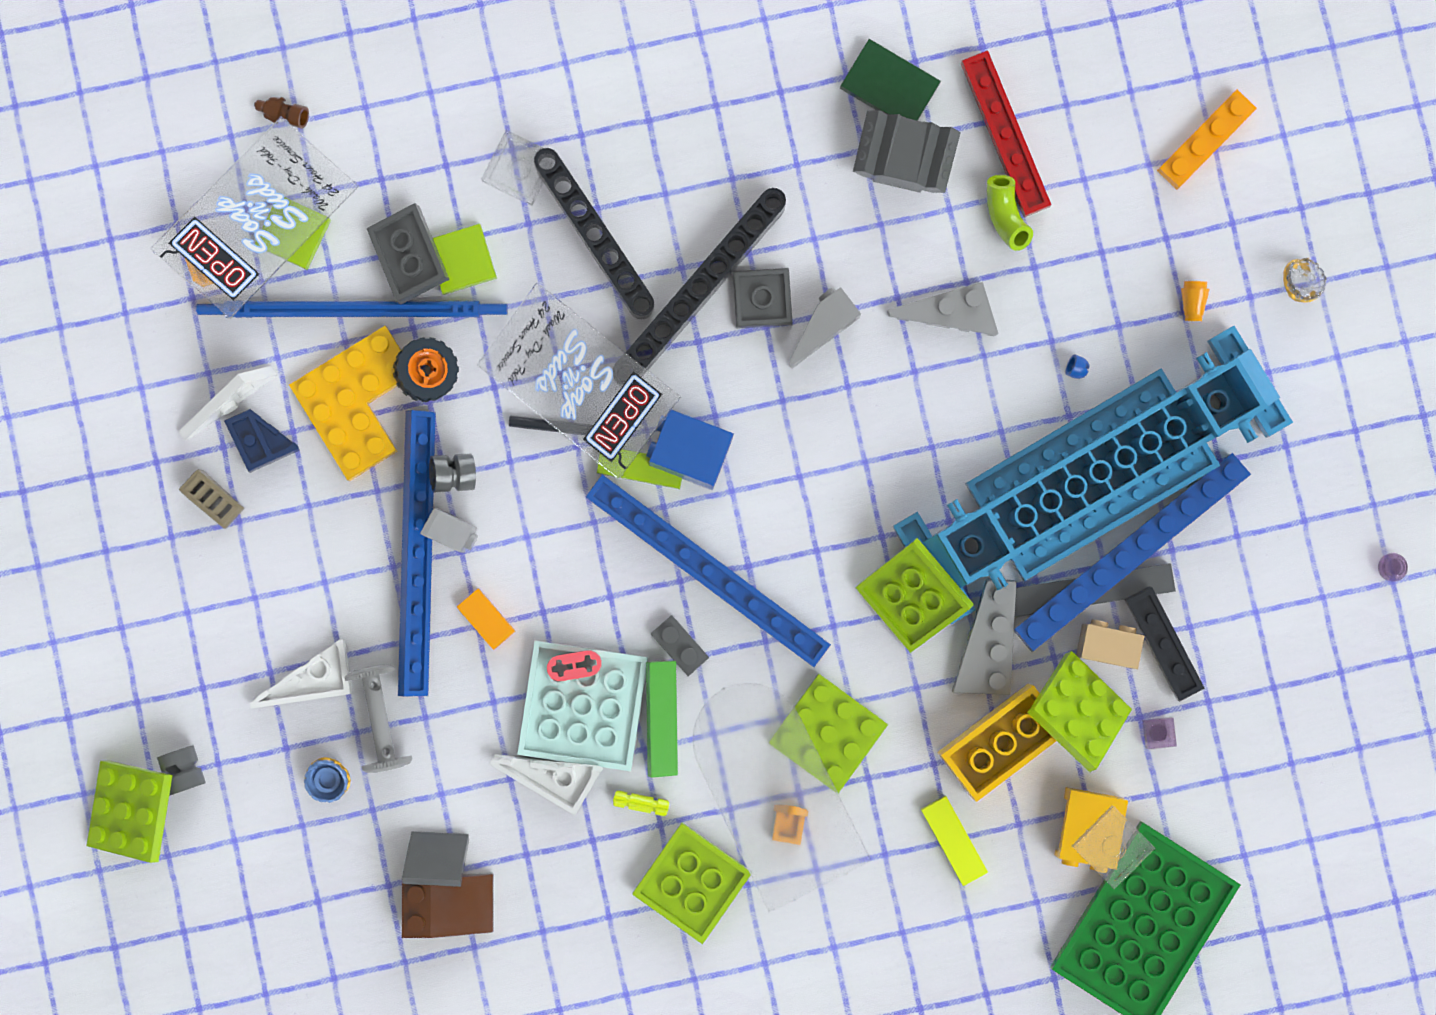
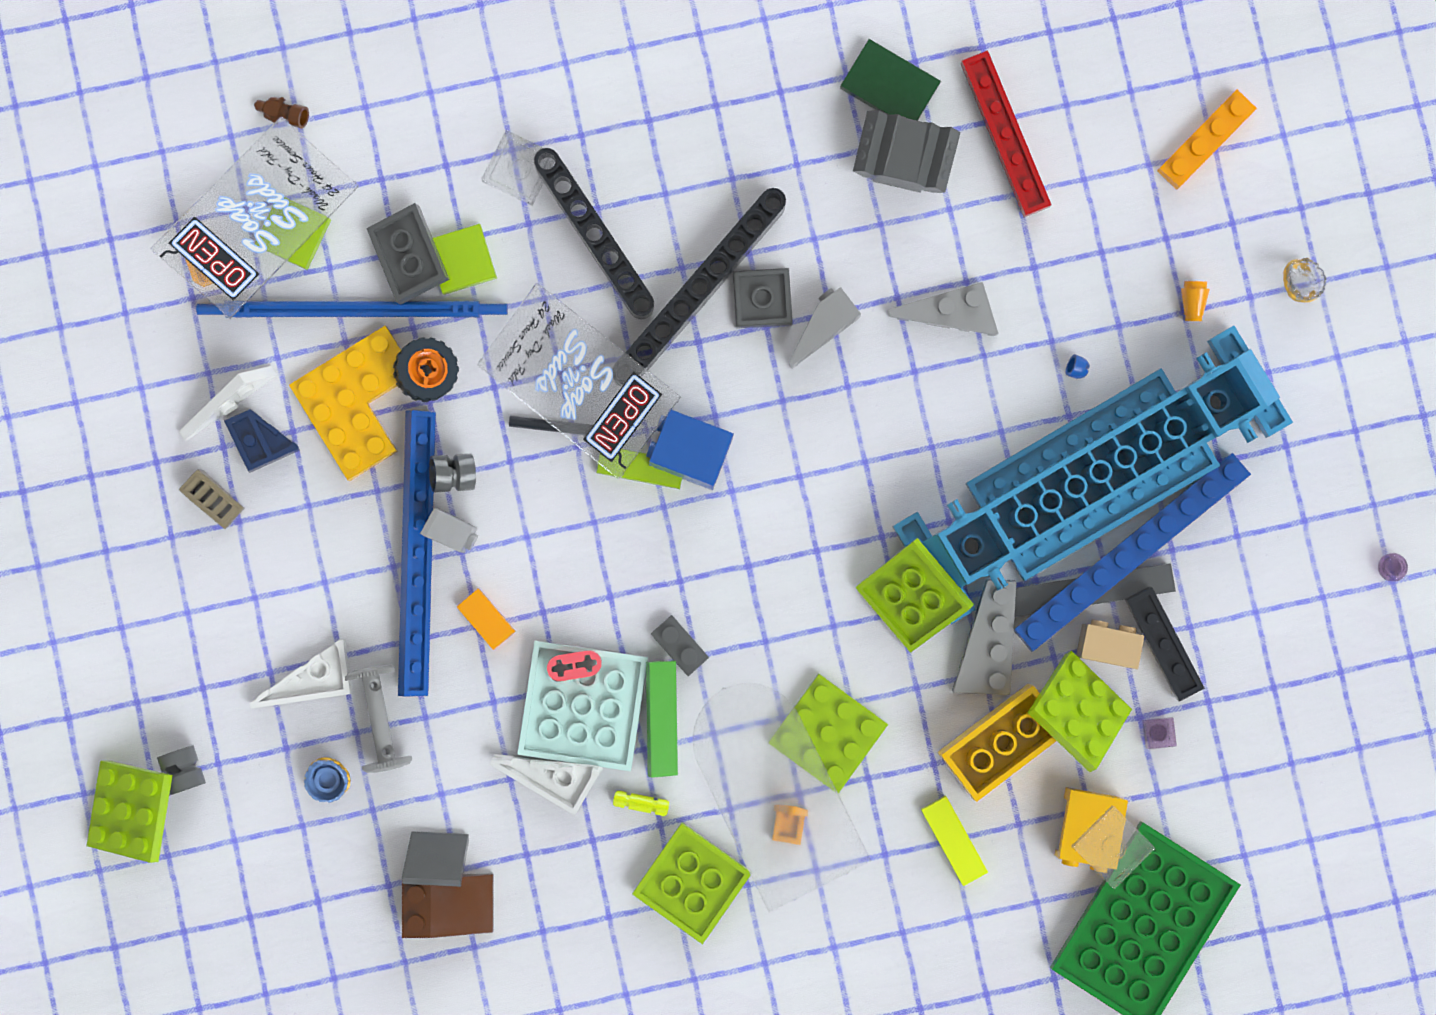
(708, 570): blue plate -> none
(1005, 214): lime cylinder -> none

